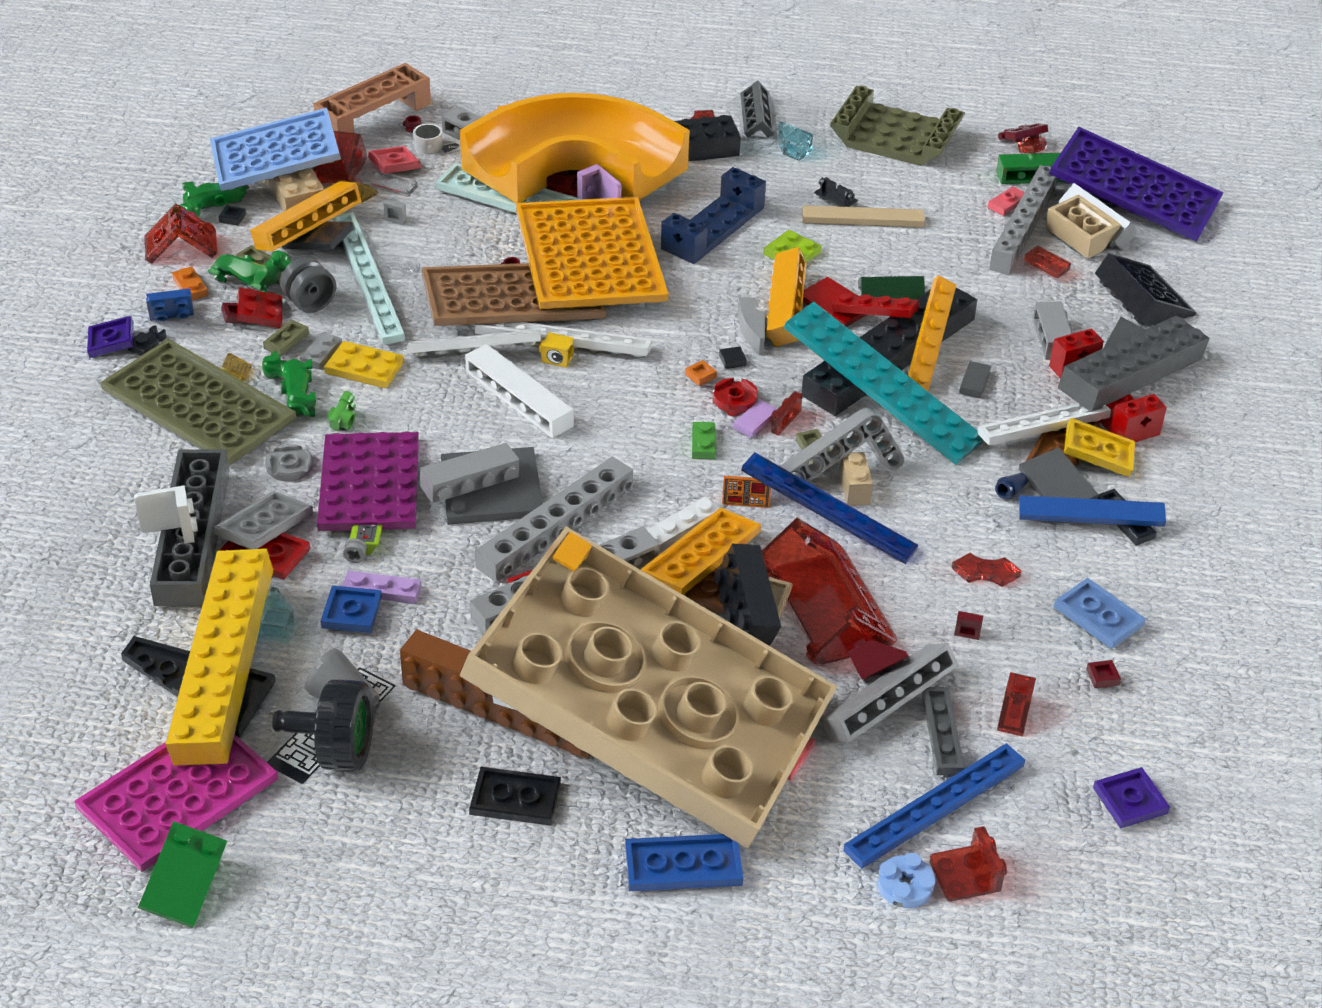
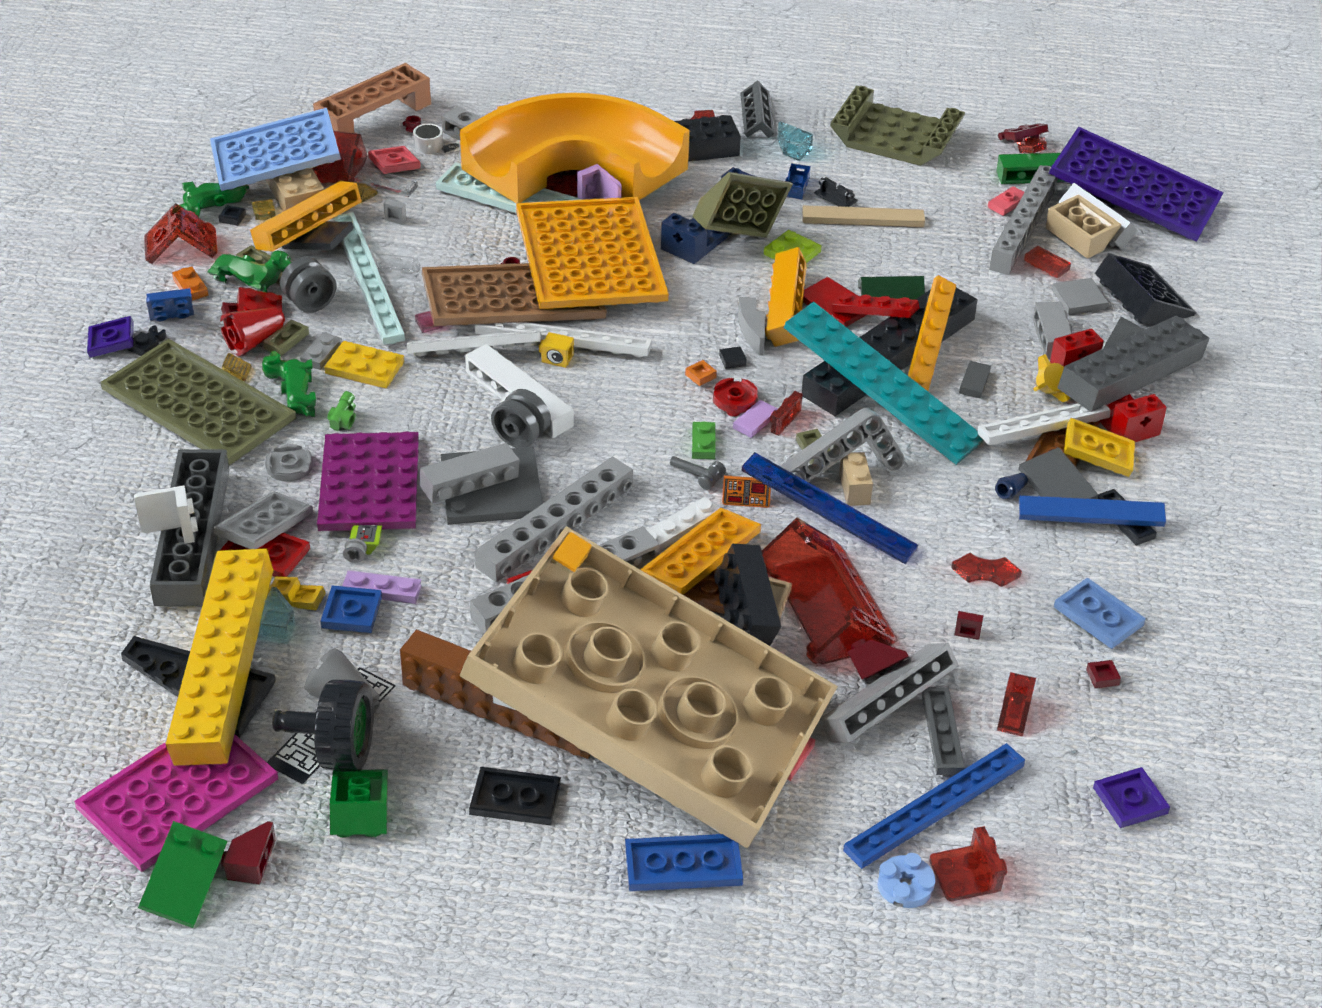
(249, 328): none -> red cone
(249, 854): none -> dark red slope
(263, 209): none -> clear yellow plate
(299, 595): none -> yellow slope
(359, 803): none -> green slope
(425, 322): none -> clear pink tile
(521, 418): none -> dark grey wheel
(708, 477): none -> dark grey piece
(742, 204): none -> olive slope
(799, 180): none -> blue piece
(1049, 378): none -> yellow piece
(1080, 296): none -> light grey tile

